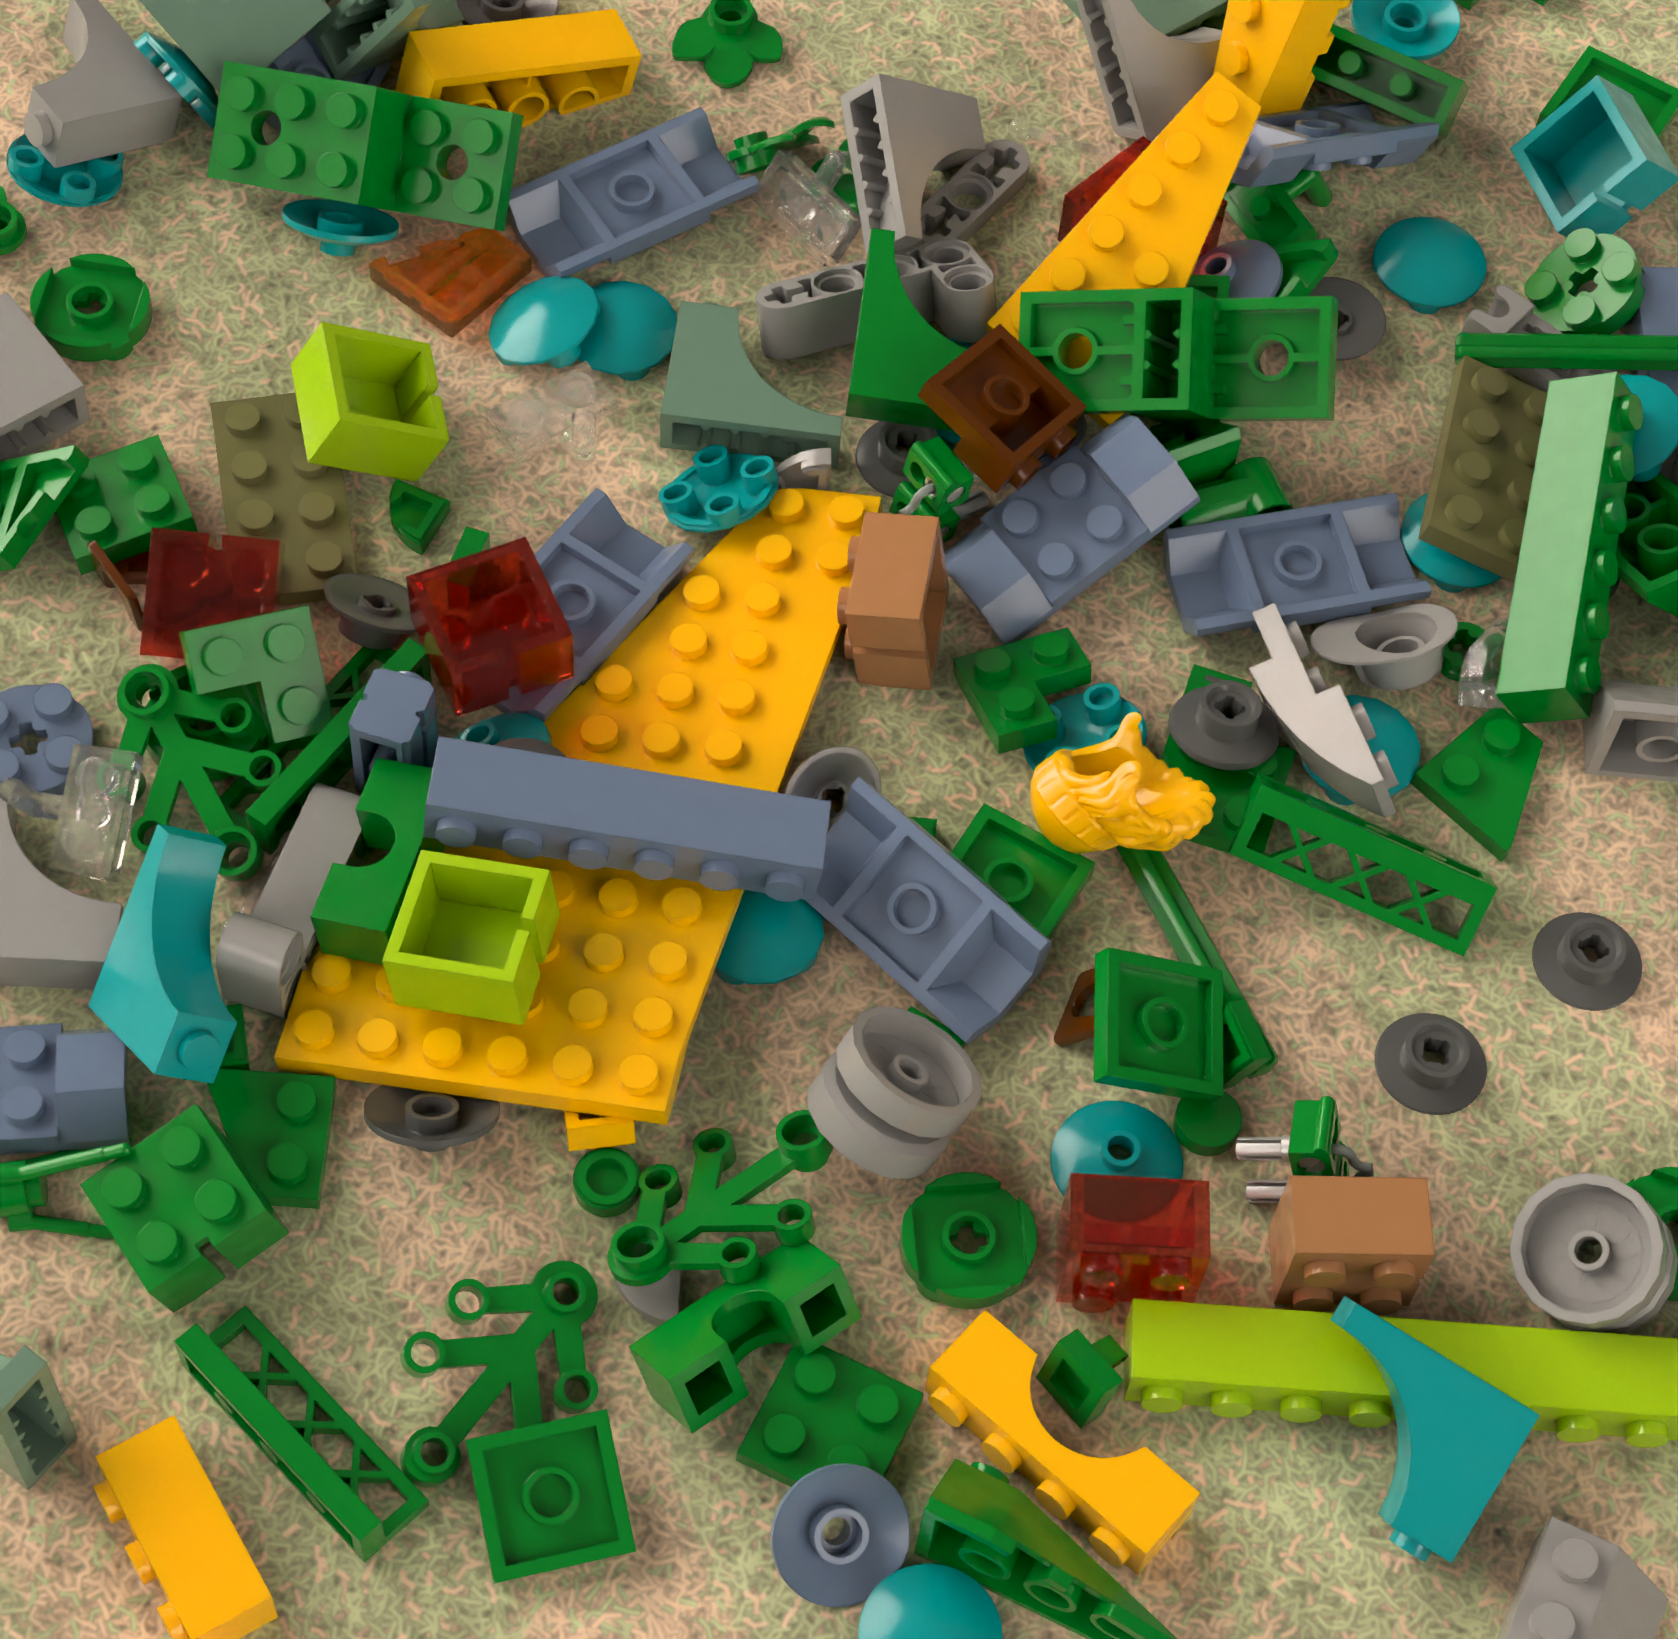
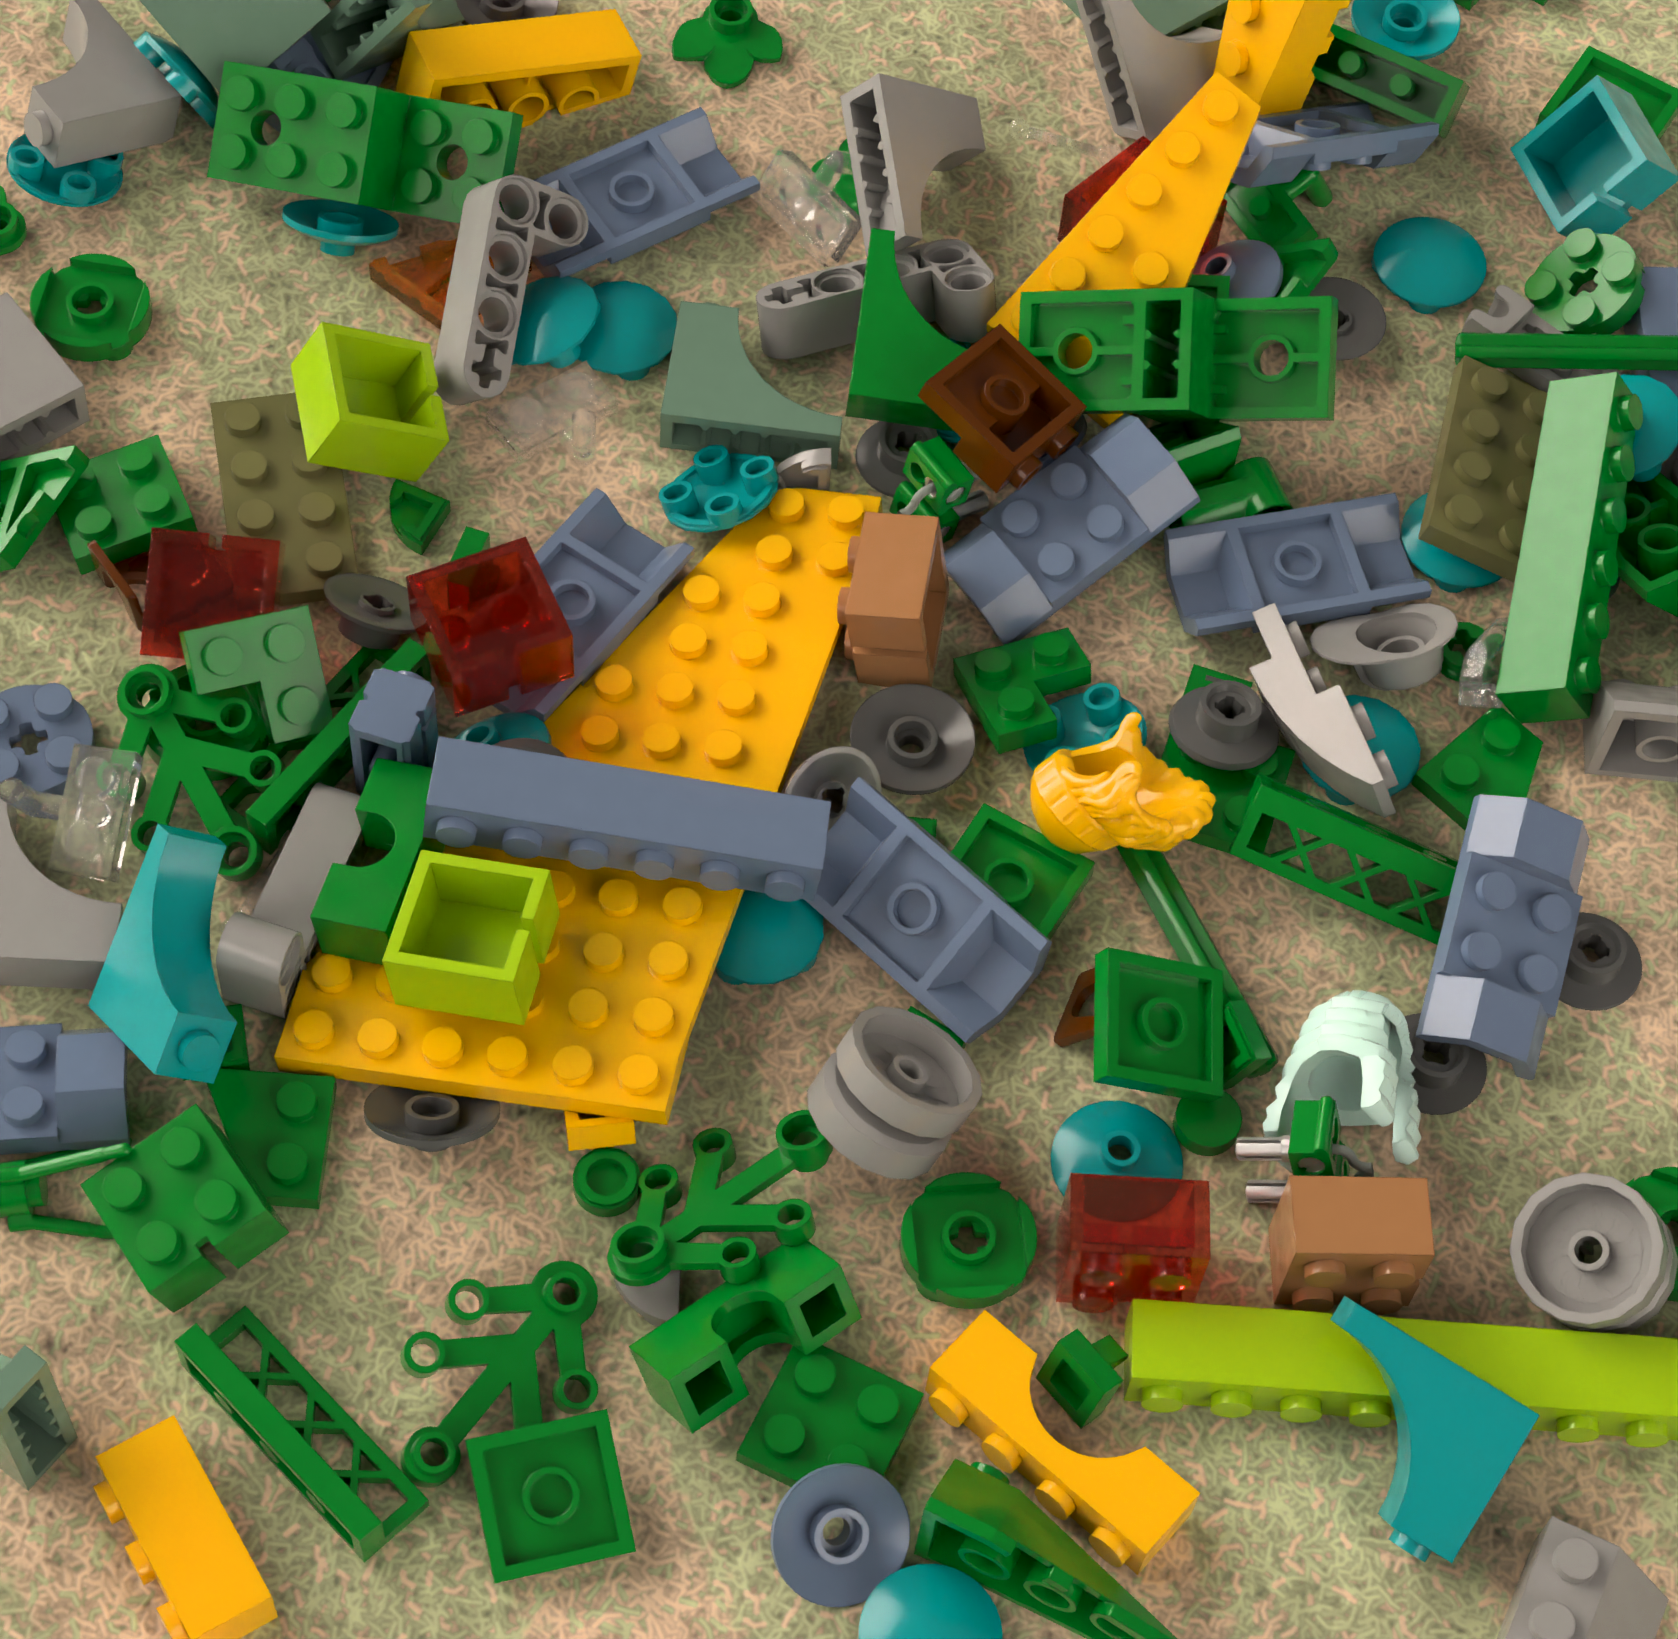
(477, 359): none -> light grey beam
(756, 151): green plate -> none
(916, 717): none -> dark grey dish
(975, 179): light grey beam -> none
(1360, 1057): none -> light aqua hair
(1506, 930): none -> sand blue piece

